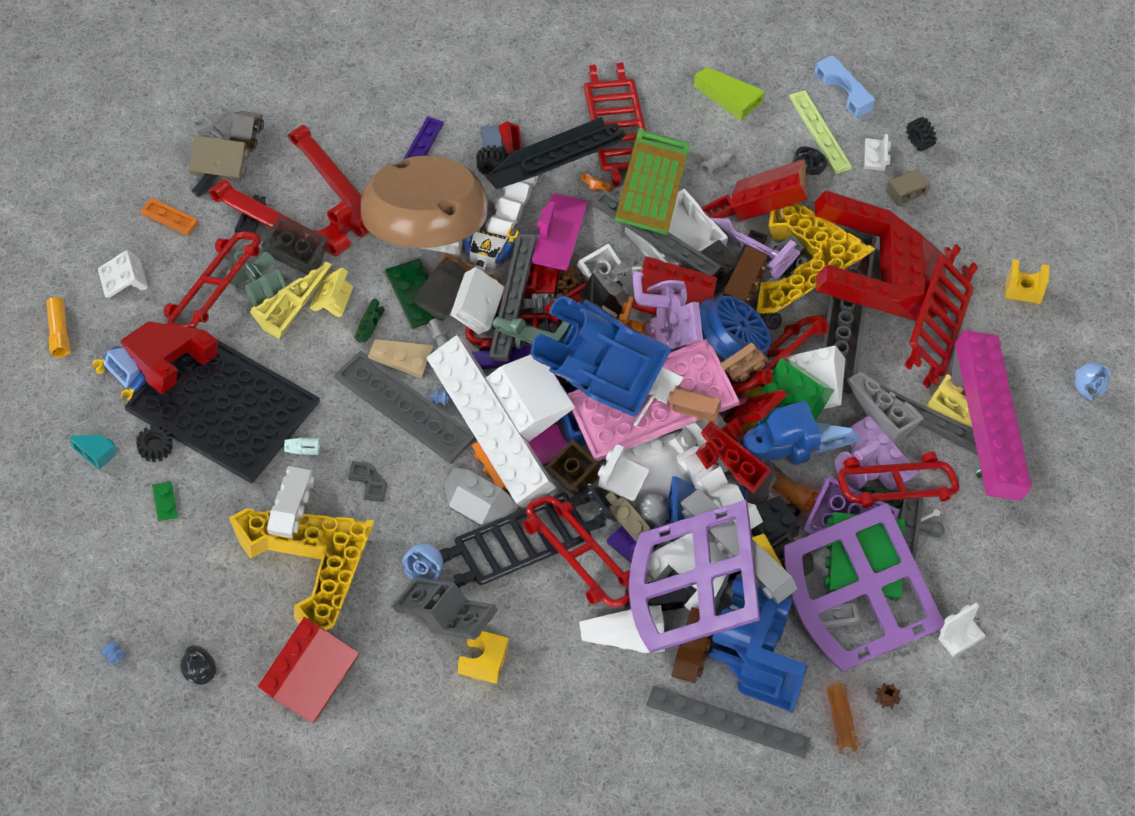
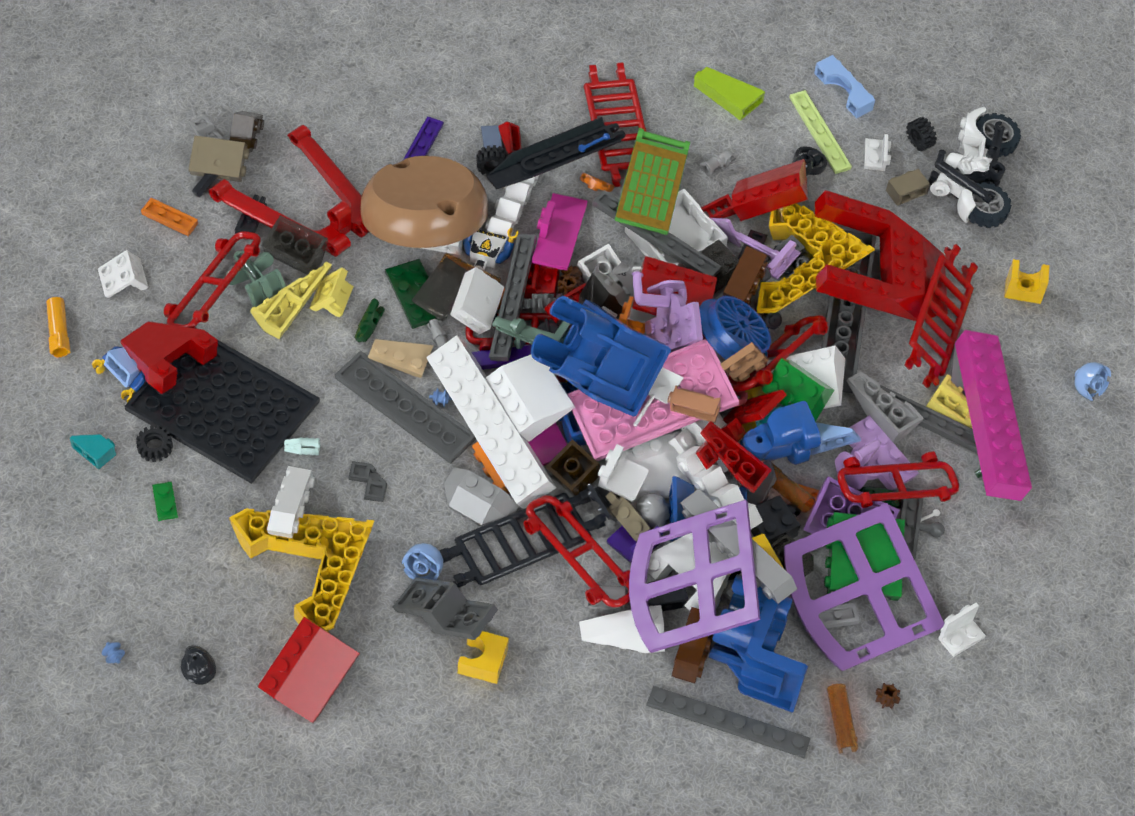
(582, 148): none -> blue hinge
(970, 174): none -> piece

